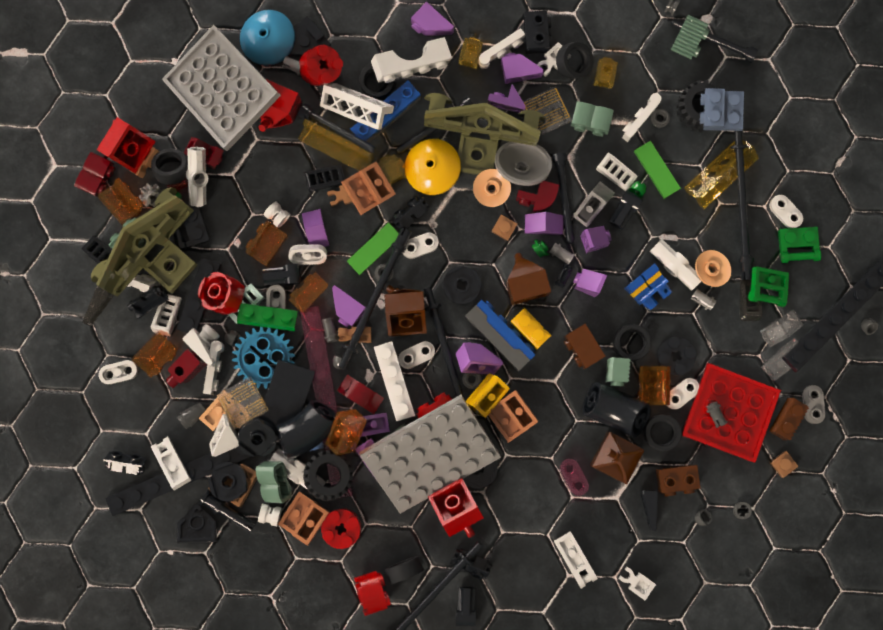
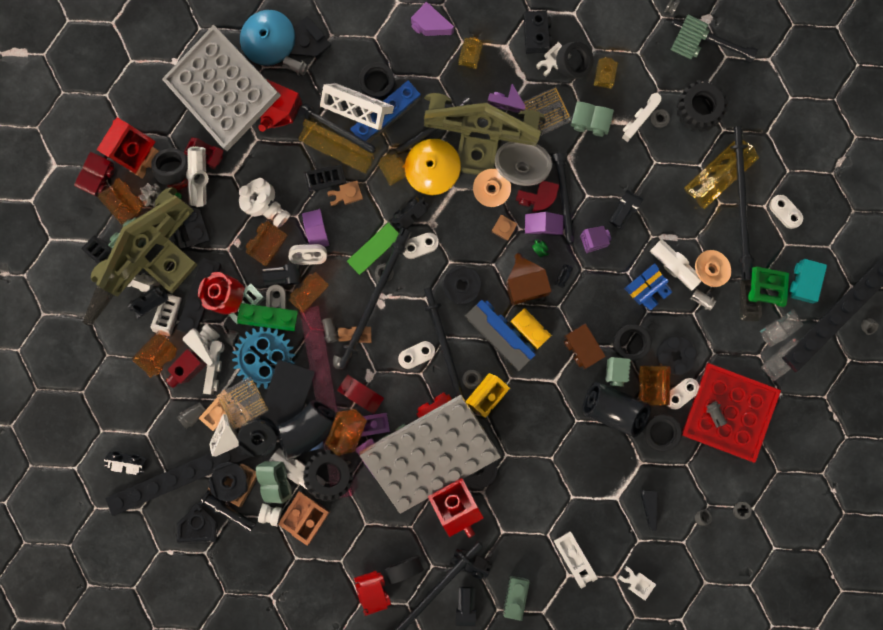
(119, 372): white plate -> none
(171, 464): white plate -> none
(248, 193): none -> white plate
(317, 56): red brick -> none
(331, 533): red brick -> none
(346, 307): medium lavender slope -> none
(368, 188): nougat brick -> none
(390, 66): white arch -> none
(394, 381): white arch -> none
(405, 311): reddish brown piece -> none
(477, 359): medium lavender slope -> none
(501, 48): white plate -> none
(512, 416): nougat brick -> none
(516, 598): none -> sand green brick
(519, 68): medium lavender slope -> none
(561, 253): light grey pin -> none
(573, 477): clear pink plate -> none
(589, 282): medium lavender slope -> none
(593, 204): flat silver slope -> none
(613, 177): white slope -> none
(617, 457): reddish brown piece -> none
(638, 188): green hinge -> none
(657, 169): bright green tile -> none
(678, 479): reddish brown brick -> none
(722, 110): sand blue plate -> none
(784, 464): medium nougat plate -> none
(789, 419): reddish brown brick -> none
(798, 239): green plate -> none
(808, 281): none -> teal brick
(814, 404): light grey plate -> none

